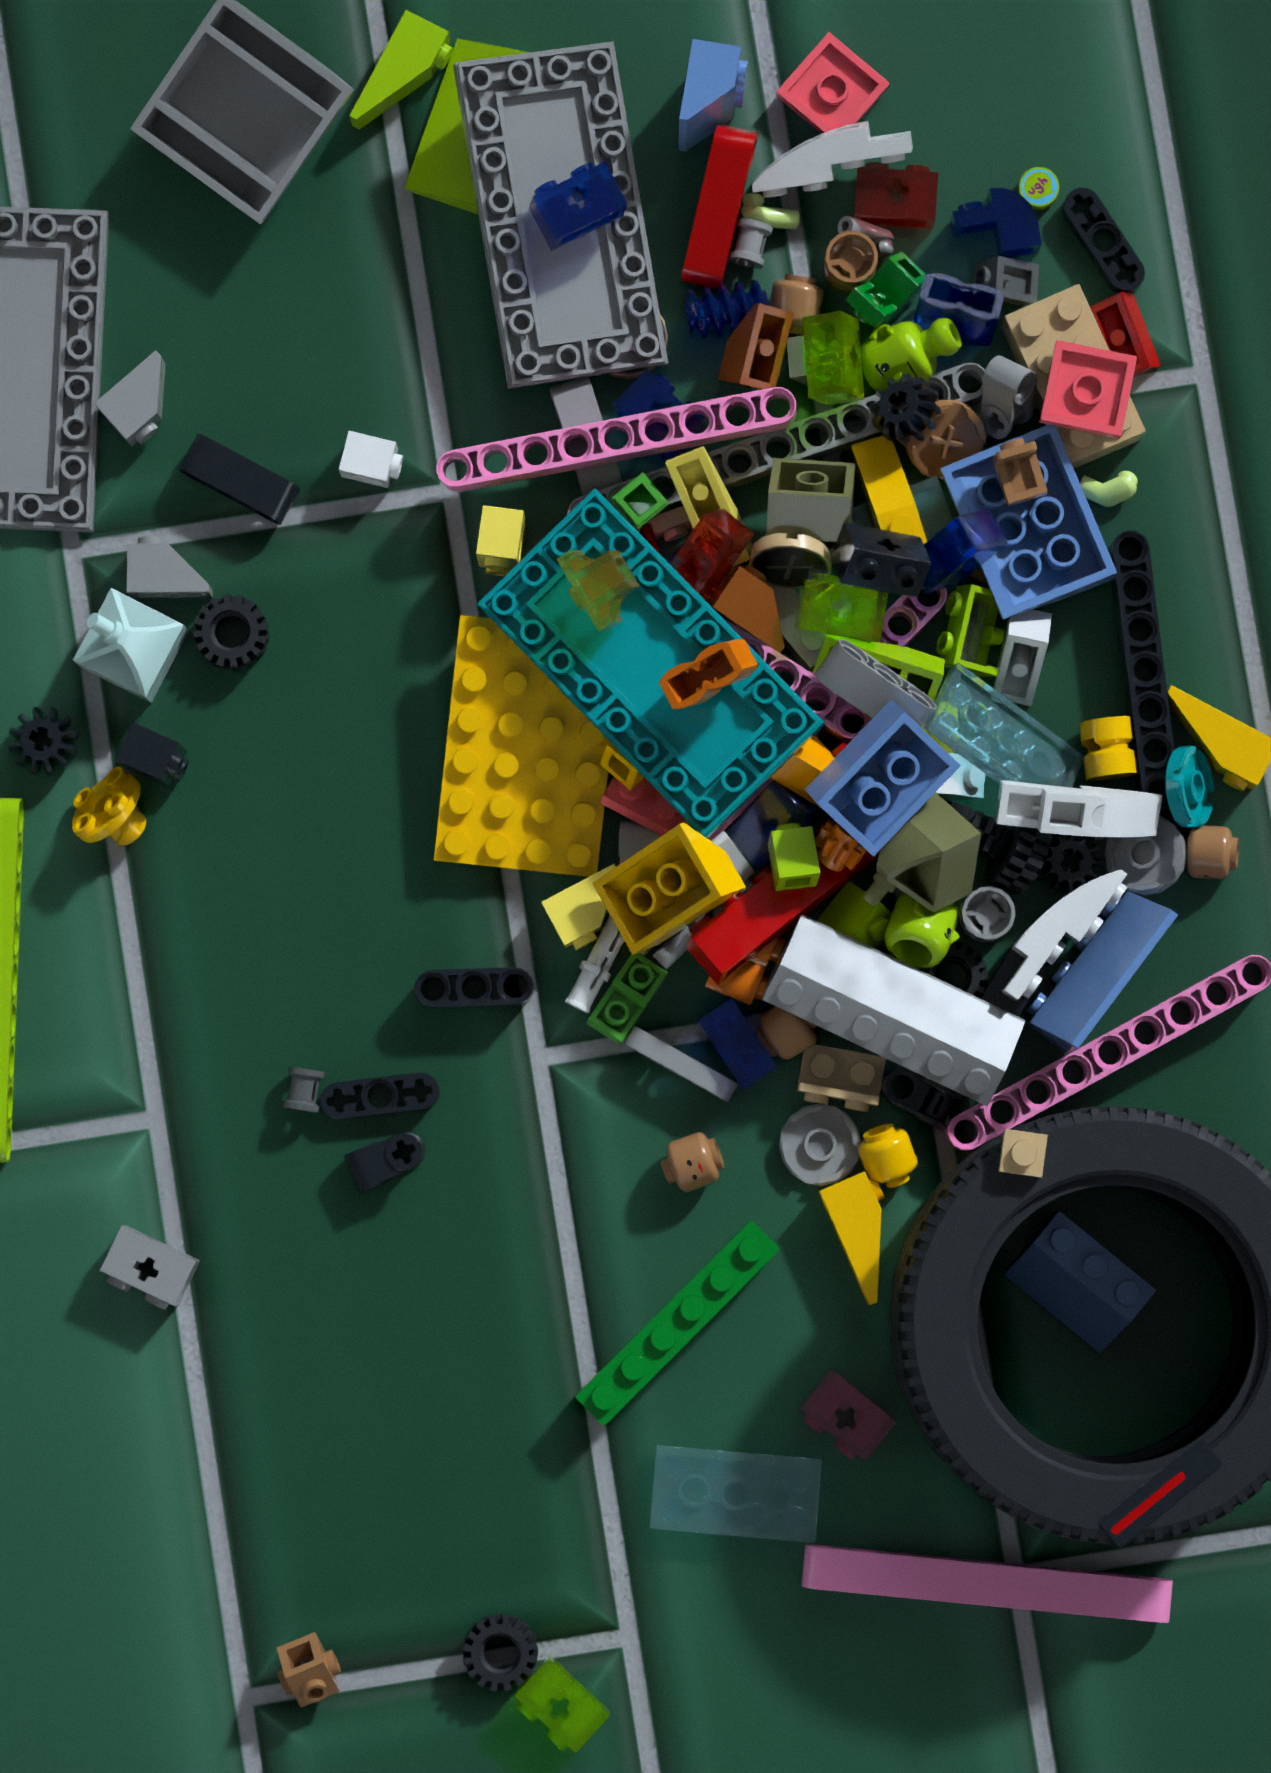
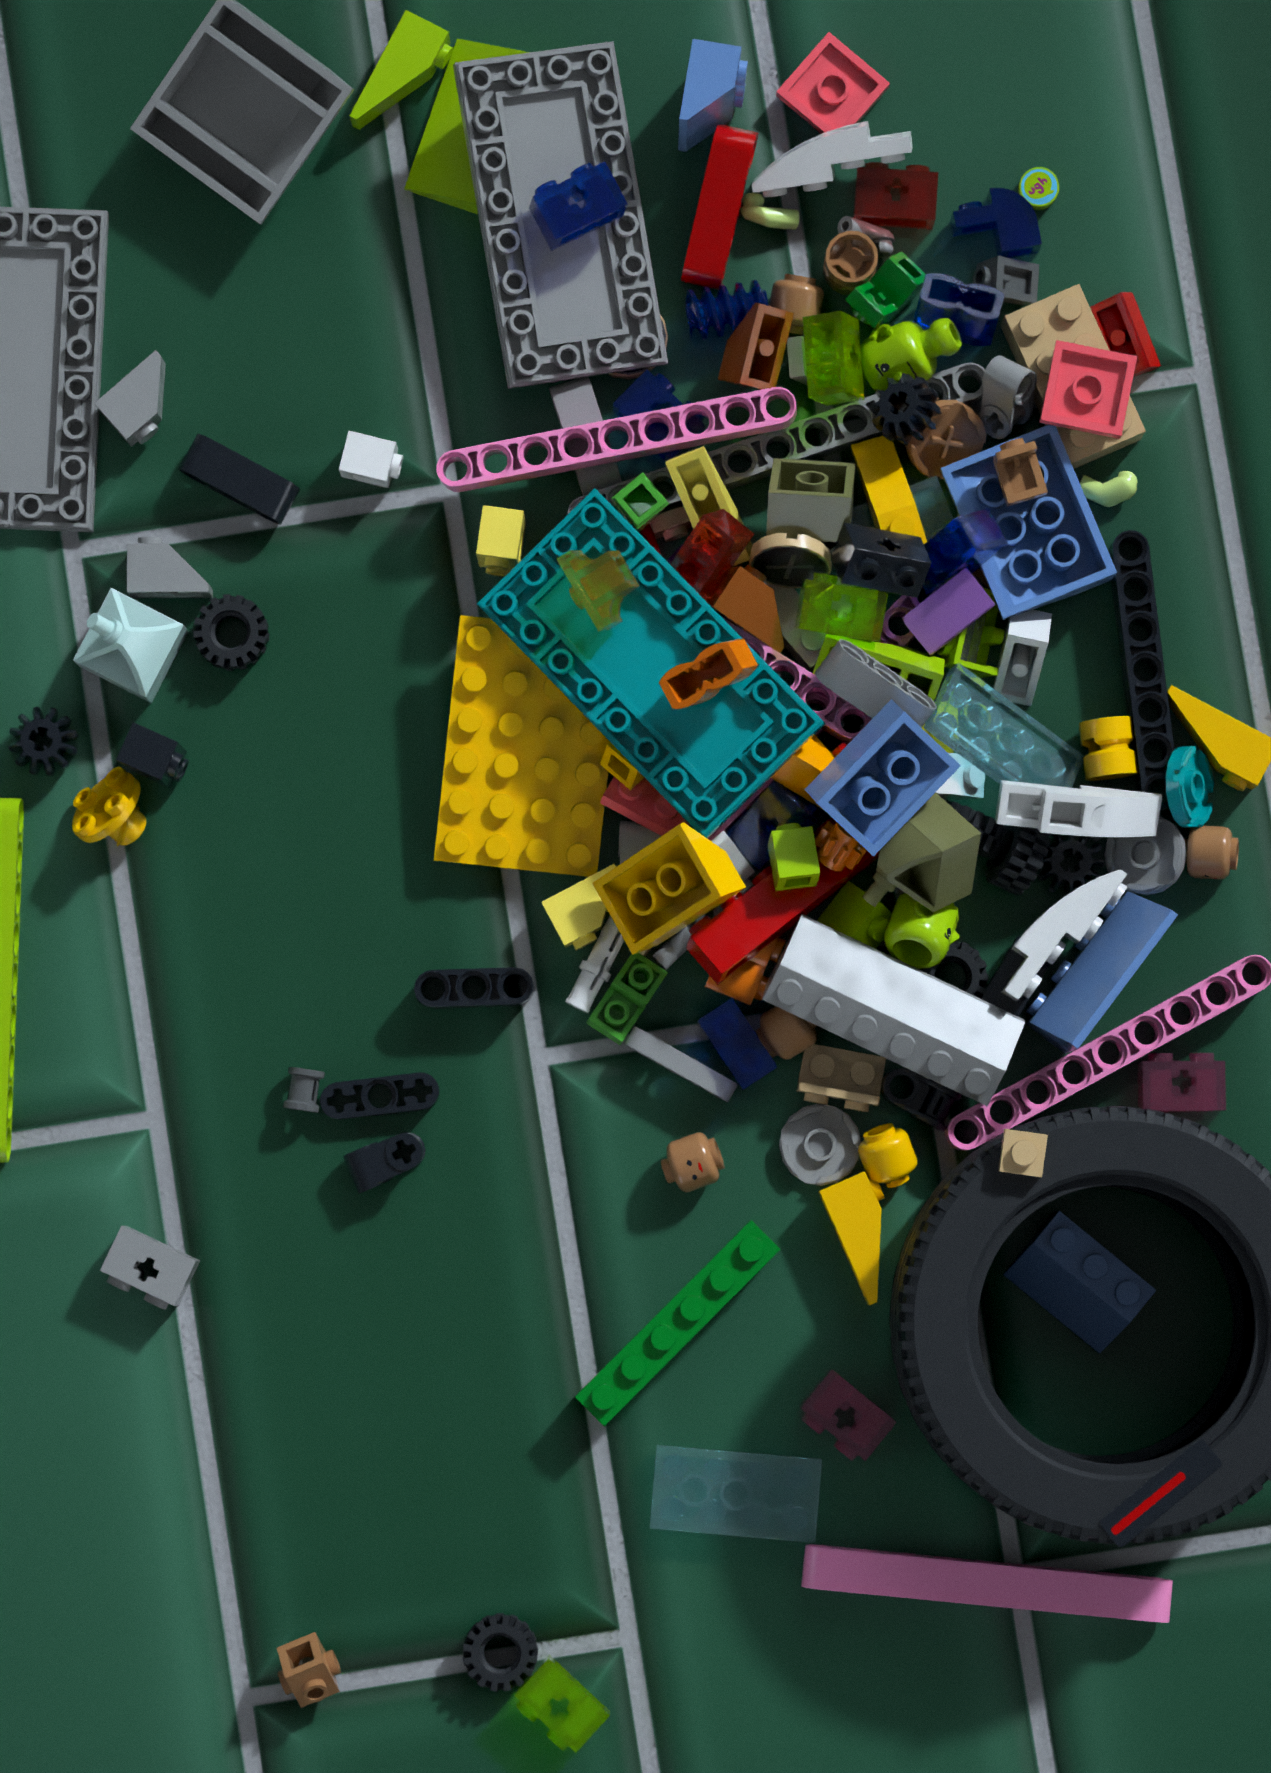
(750, 243): light grey bush -> none
(948, 611): none -> medium lavender slope
(986, 914): light grey wheel -> none
(1079, 221): black beam -> none
(1206, 1089): none -> clear pink brick

